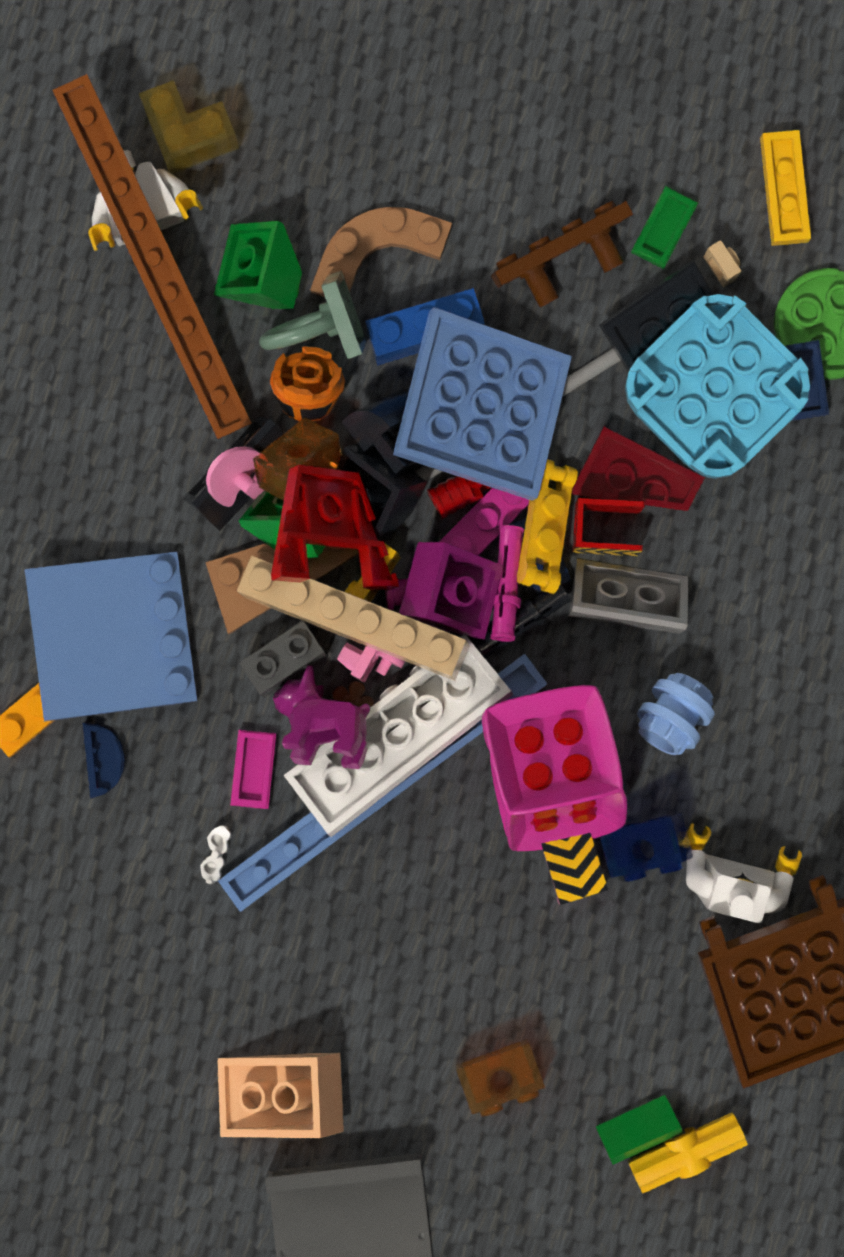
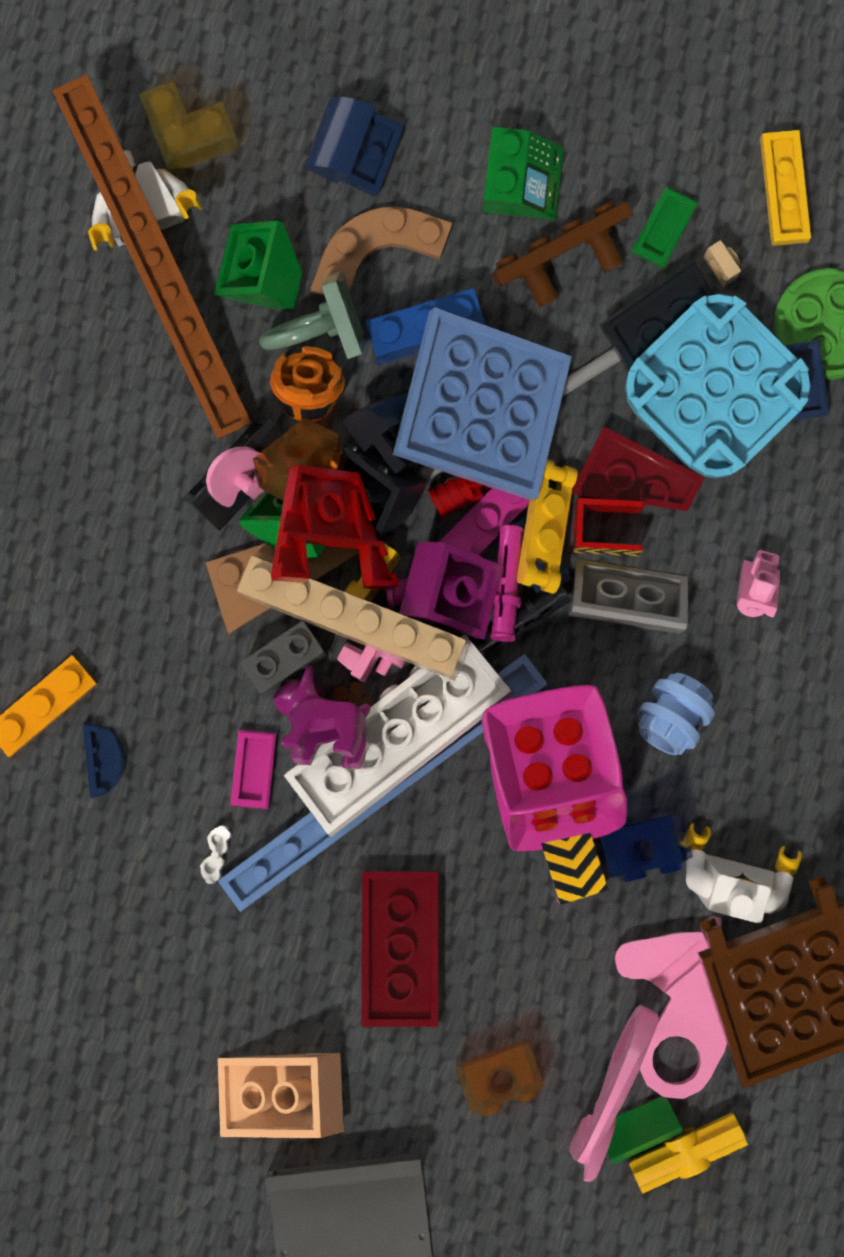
(110, 636): medium blue plate -> none
(353, 145): none -> dark blue brick
(399, 949): none -> dark red plate
(522, 174): none -> green slope
(596, 1130): none -> bright pink animal
(676, 969): none -> bright pink animal
(759, 585): none -> bright pink hips

